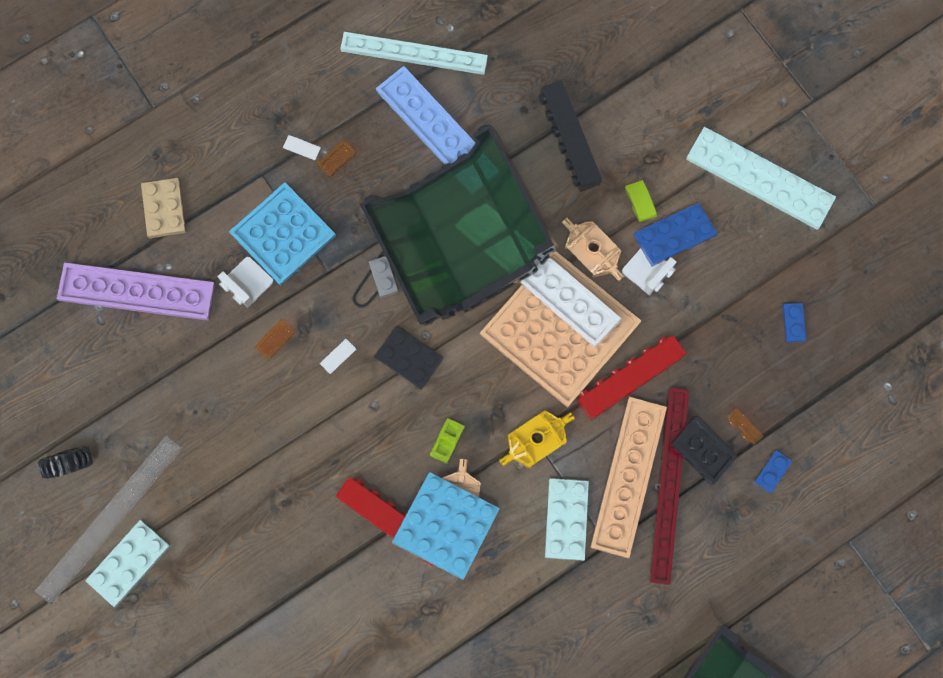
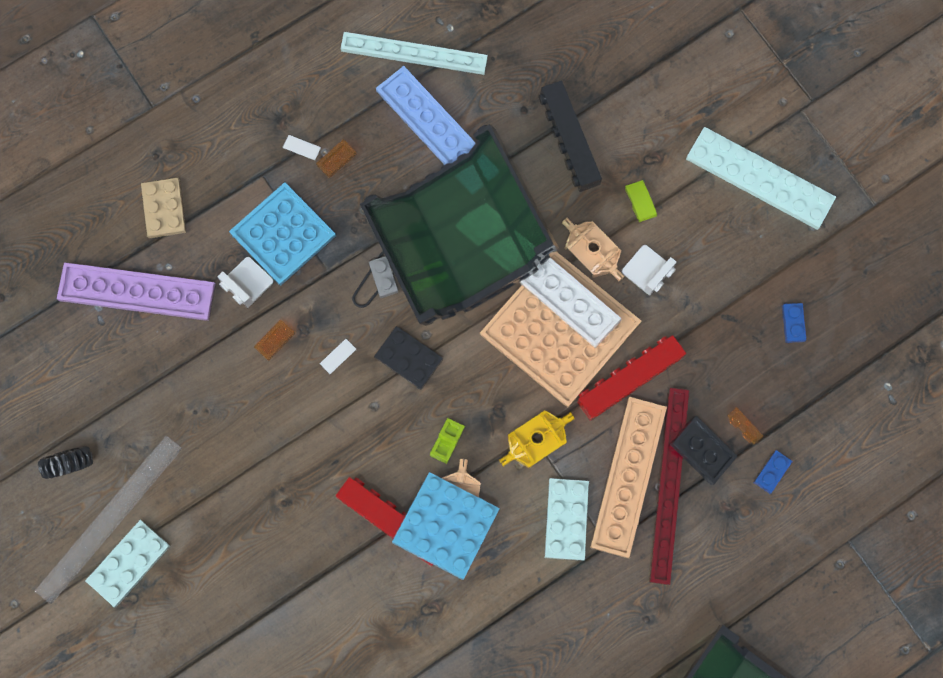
(675, 234): blue plate -> none

